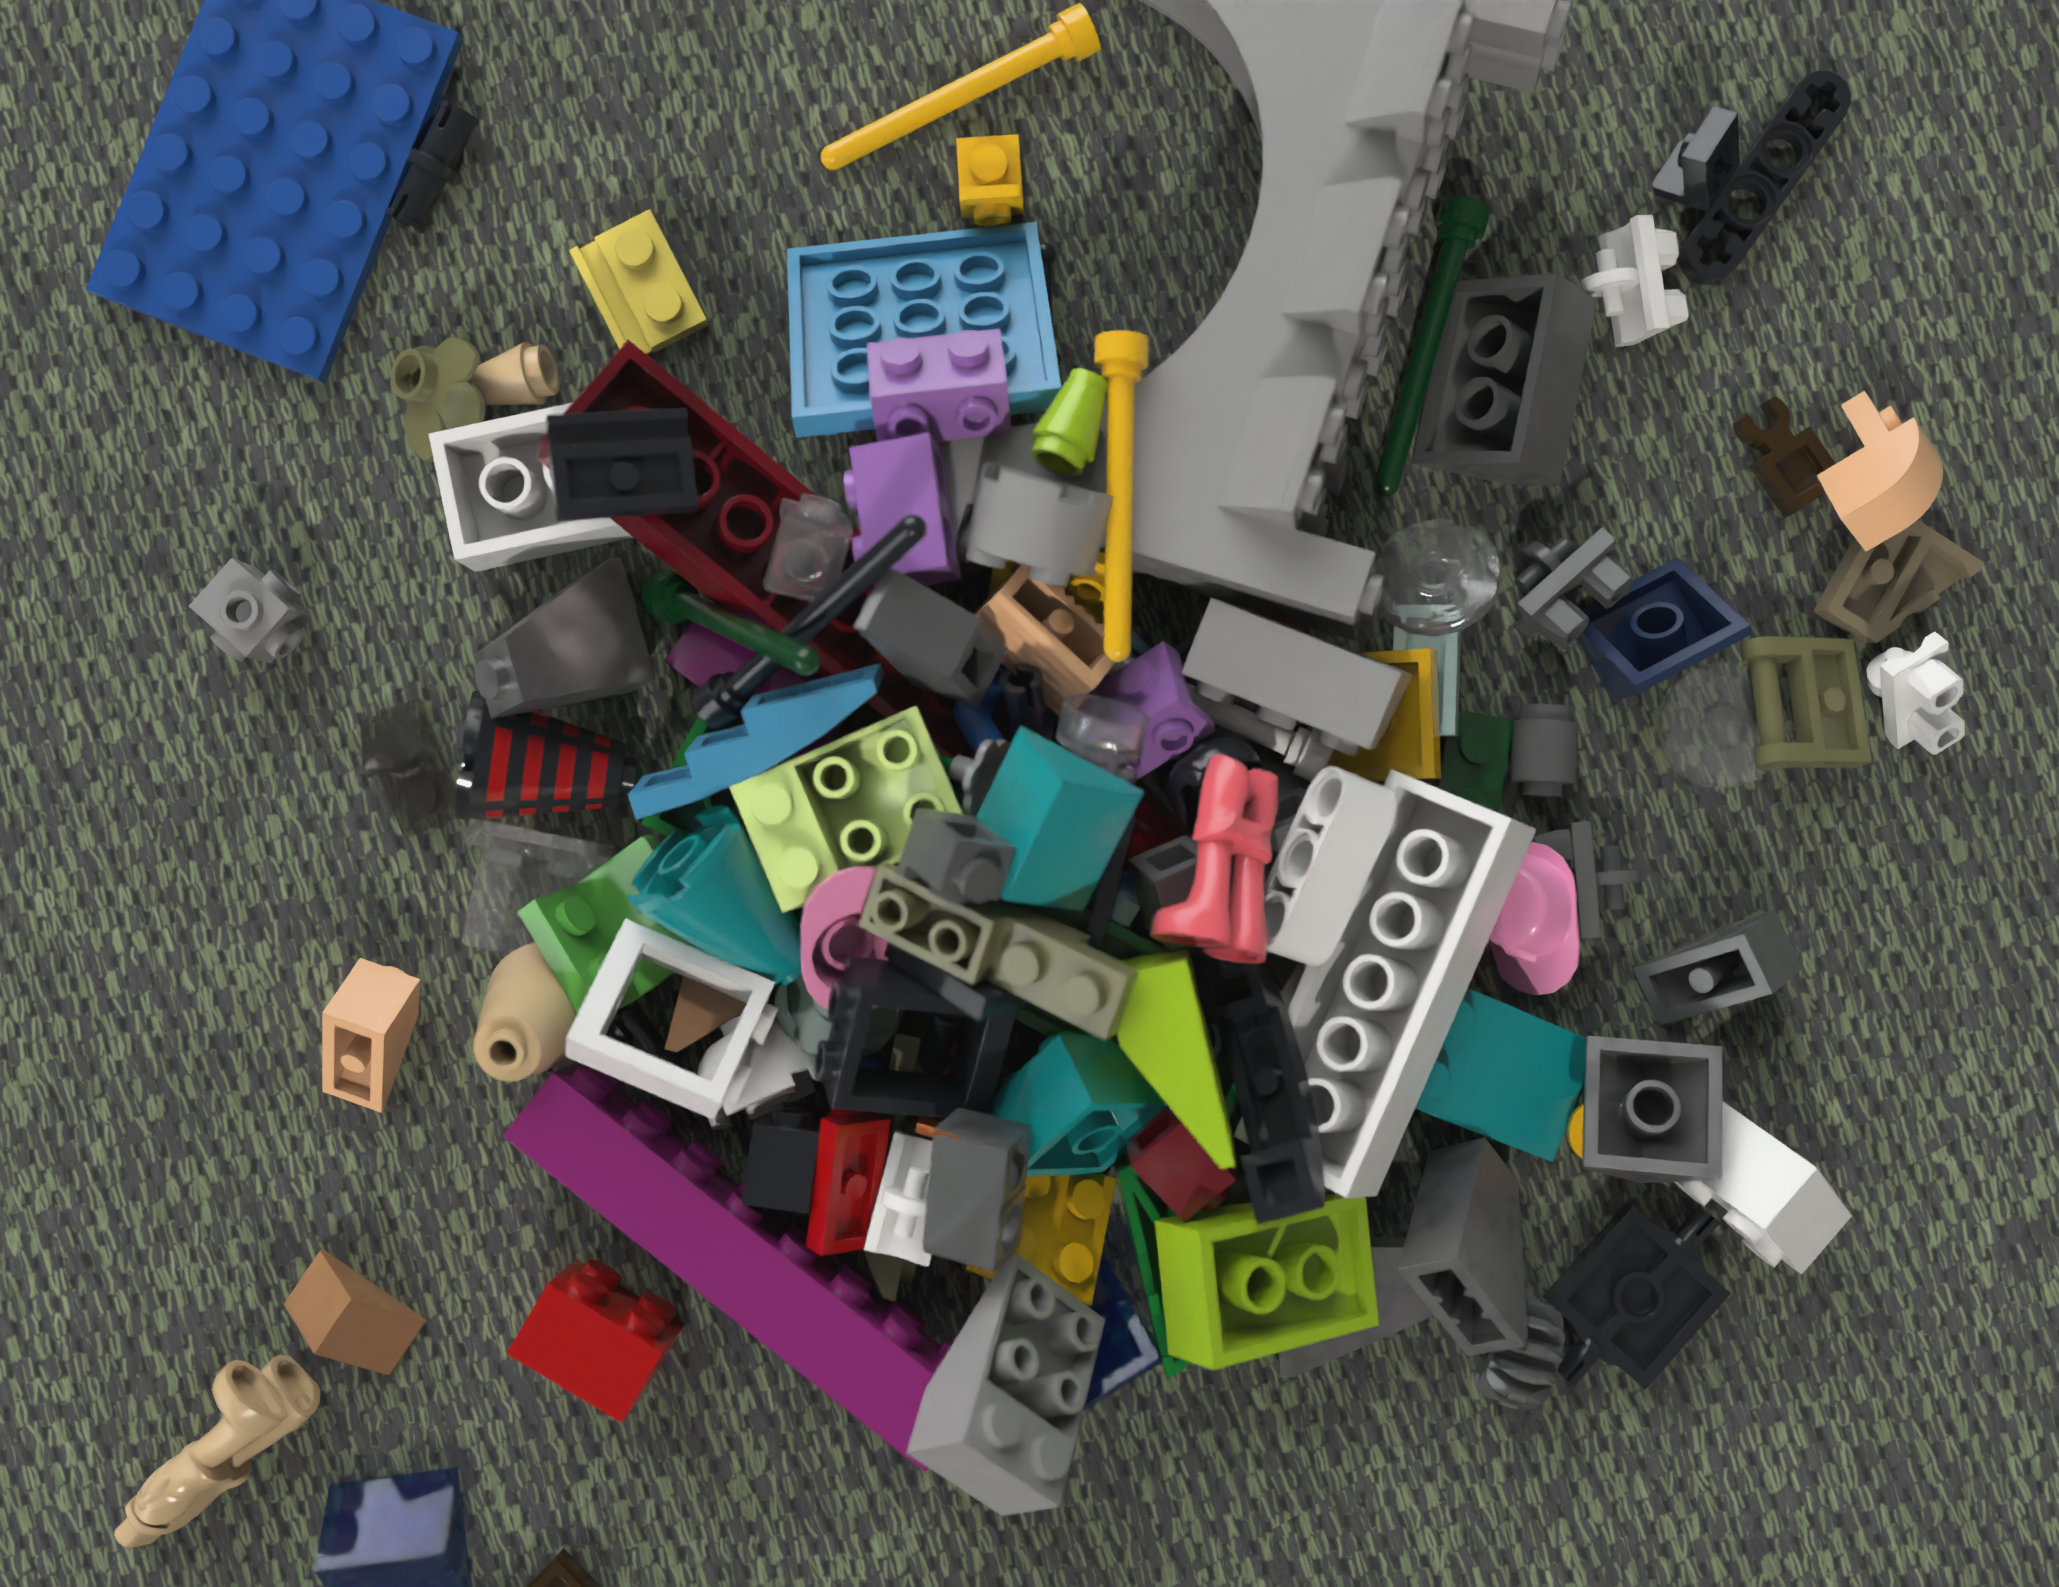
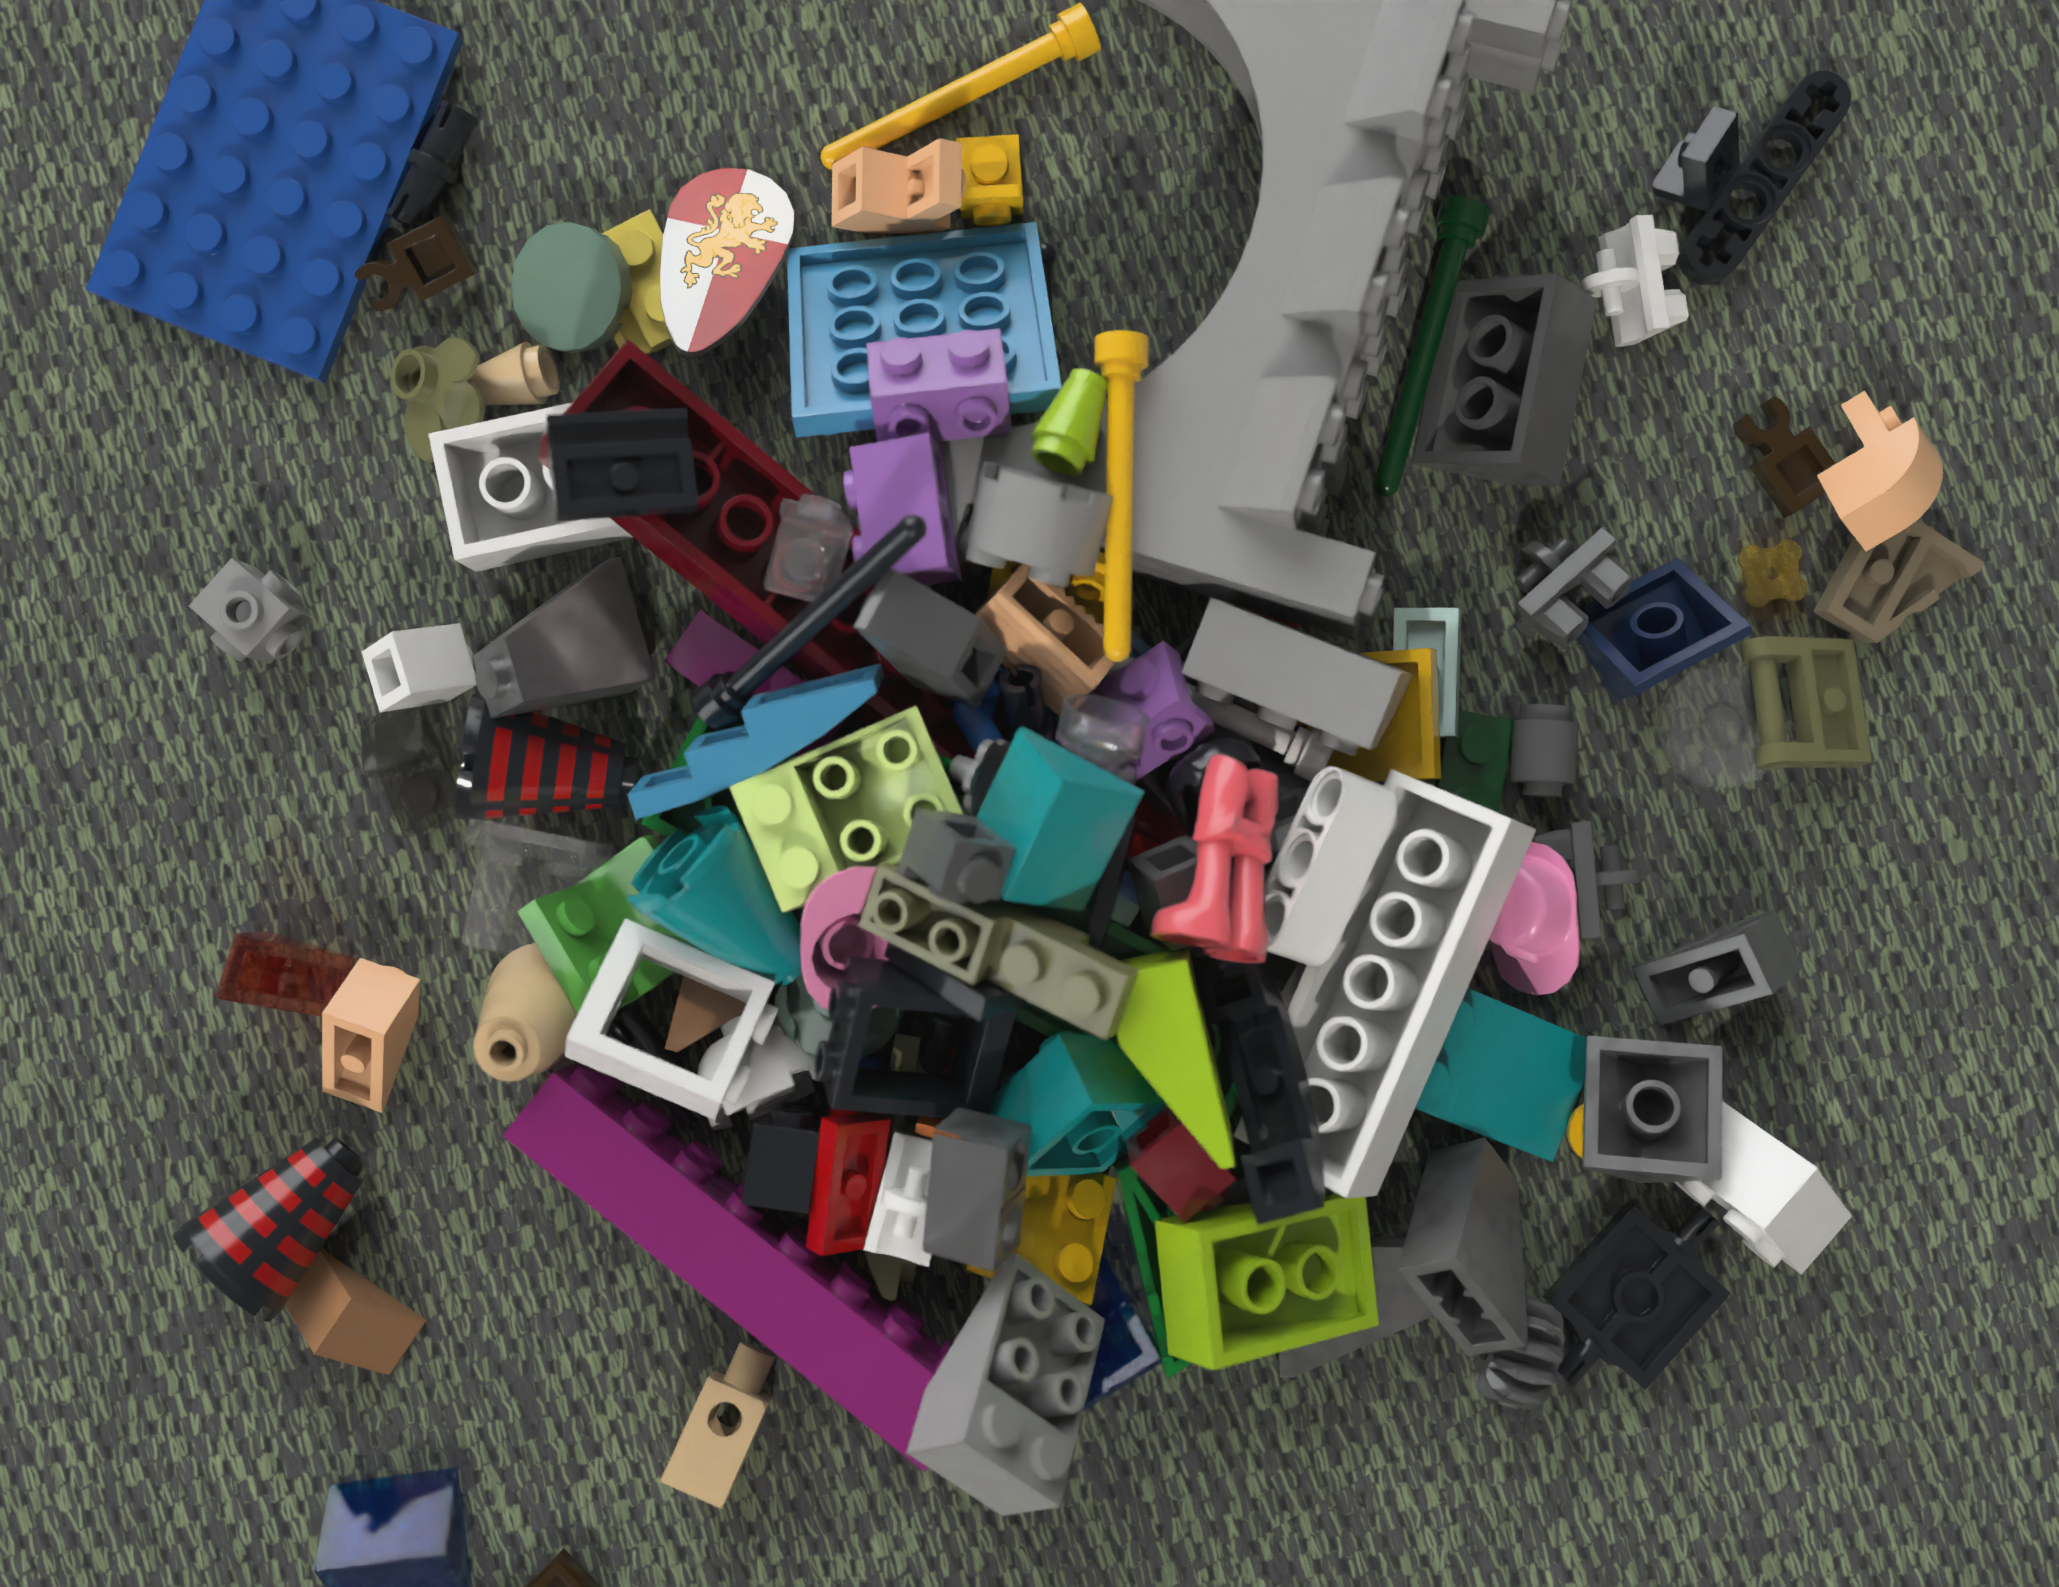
(256, 1413): tan piece -> none
(273, 1226): none -> black cone
(282, 973): none -> clear red slope
(420, 667): none -> white brick
(426, 260): none -> dark brown plate
(571, 287): none -> sand green tile
(597, 1337): red brick -> none
(674, 600): dark green piece -> none
(709, 1452): none -> tan torso
(720, 254): none -> shield
(897, 192): none -> light nougat brick
(1438, 577): clear tile -> none
(1762, 589): none -> clear yellow plate
(1918, 695): white hips -> none

